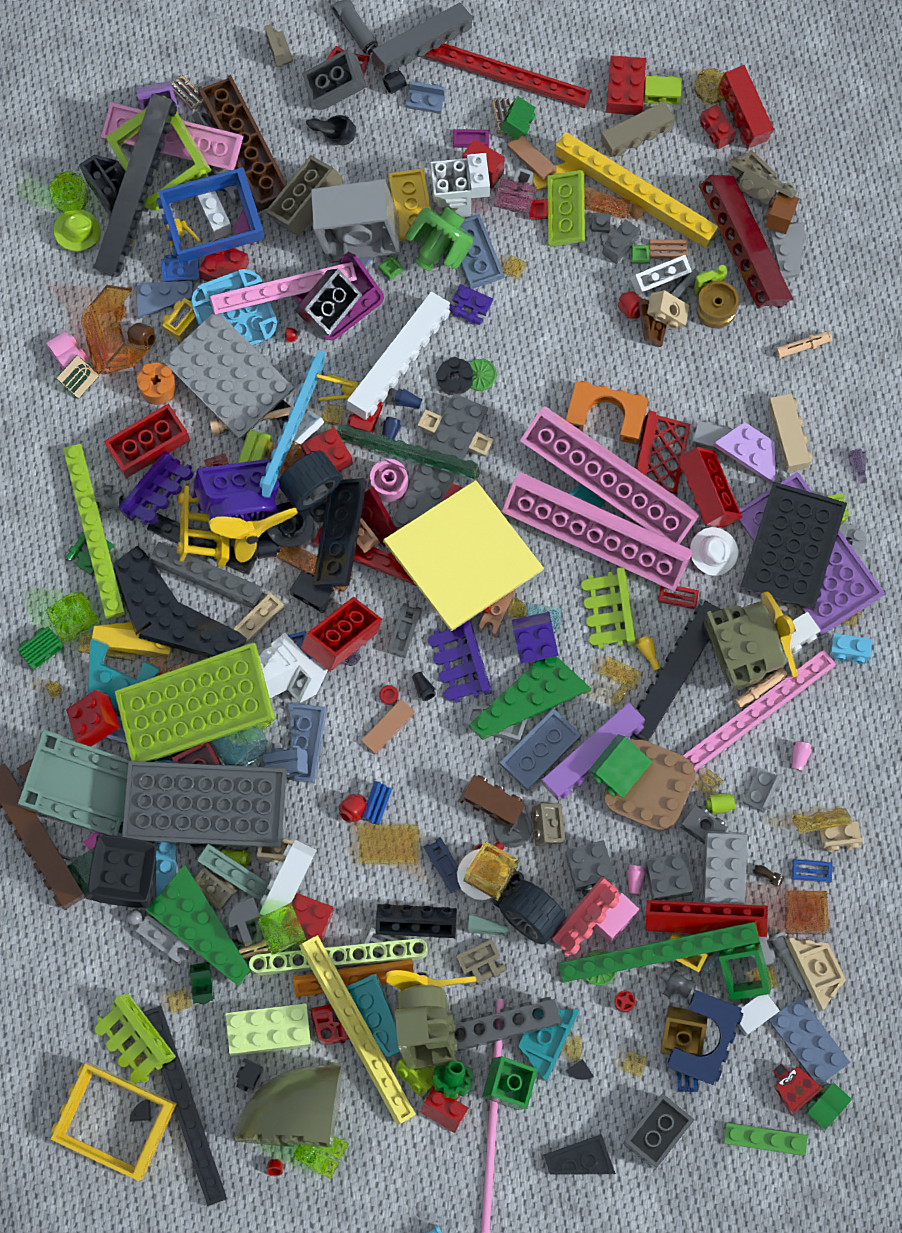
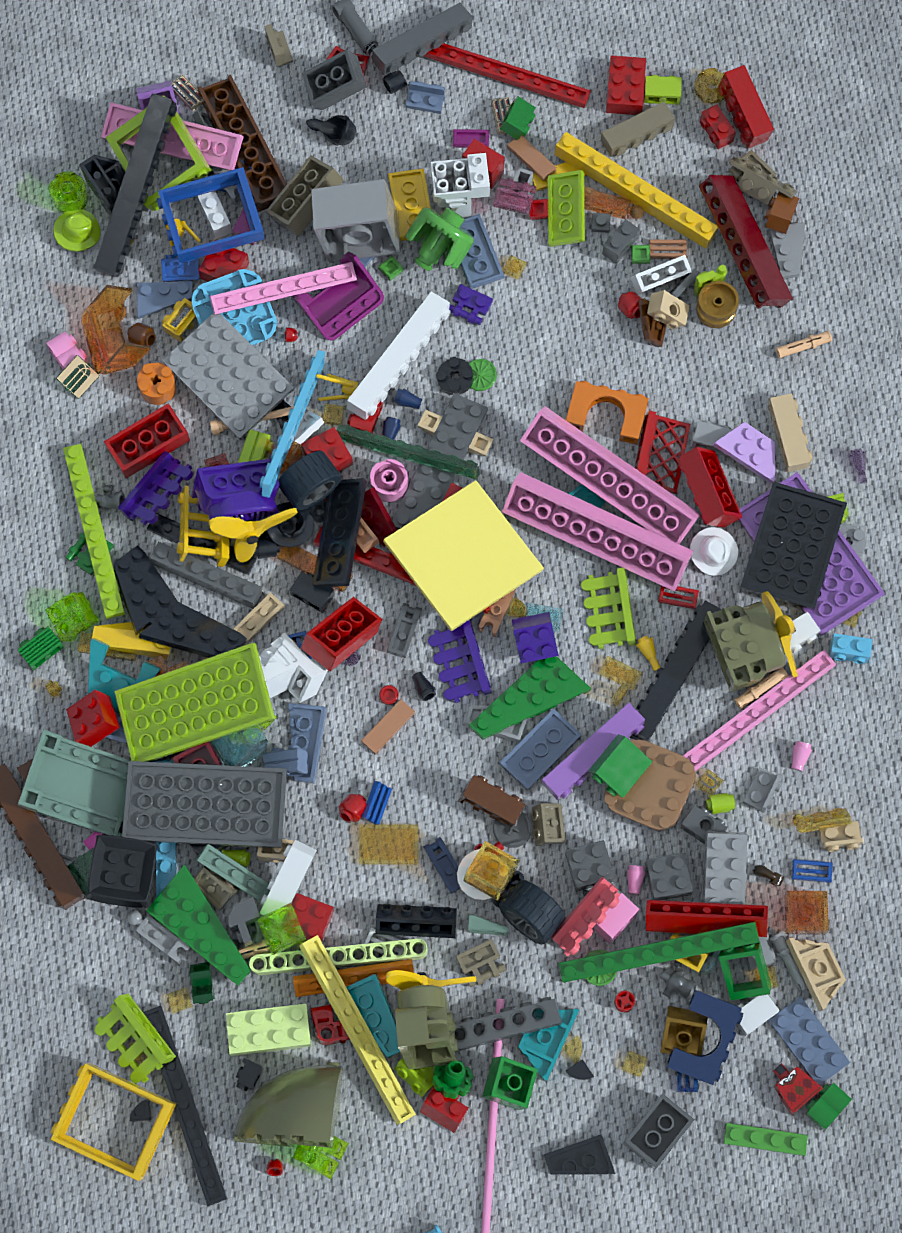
(328, 302): black brick -> none

